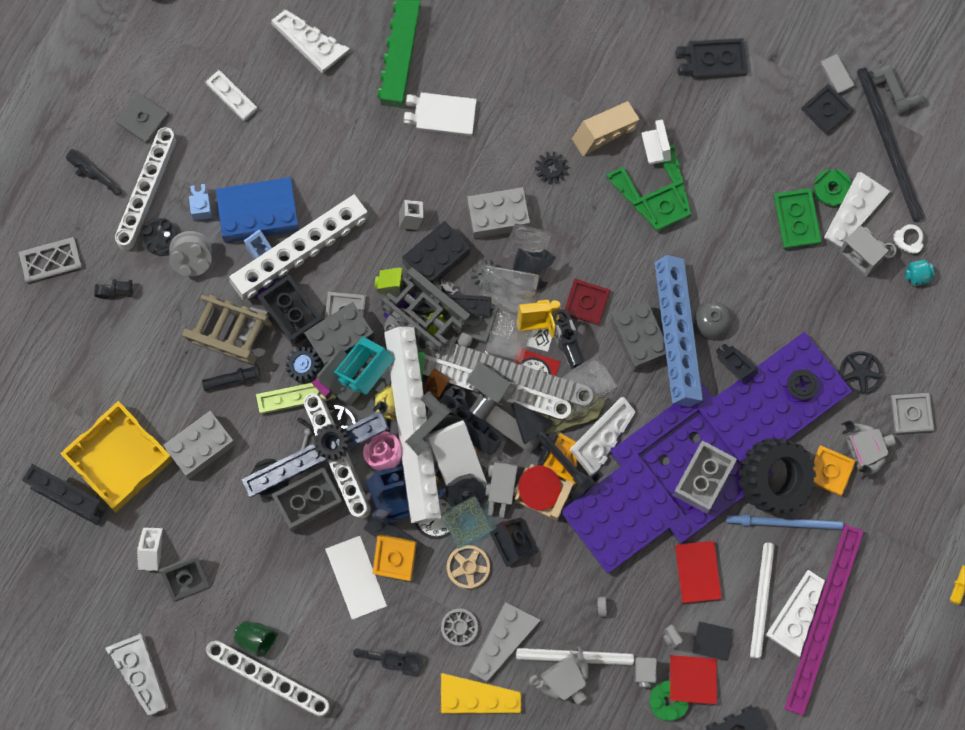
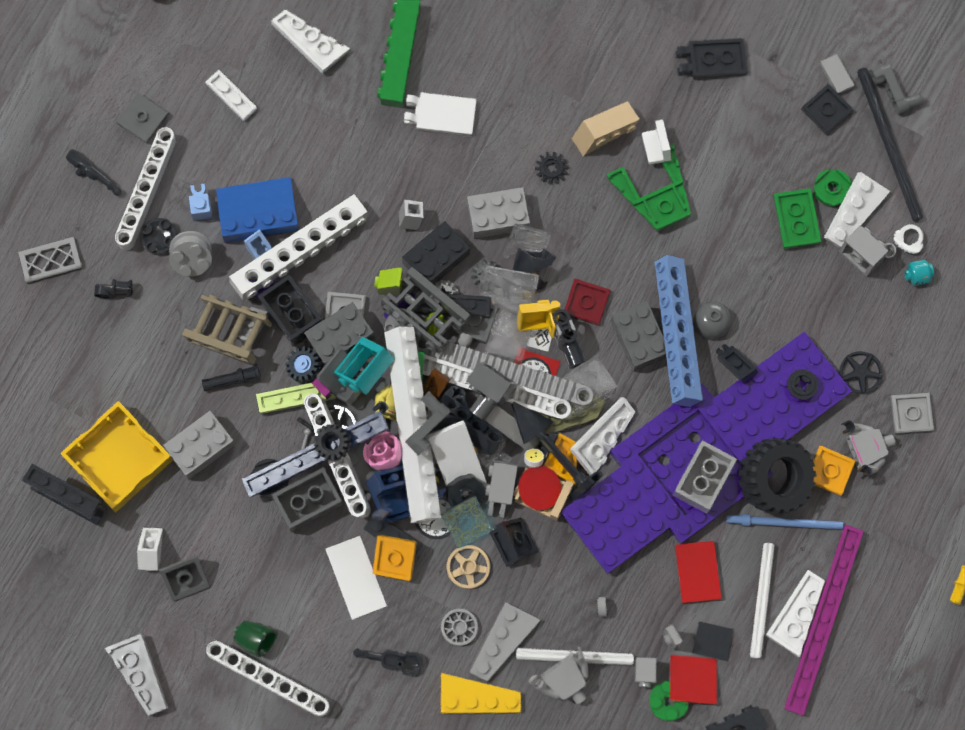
(533, 458): none -> tile

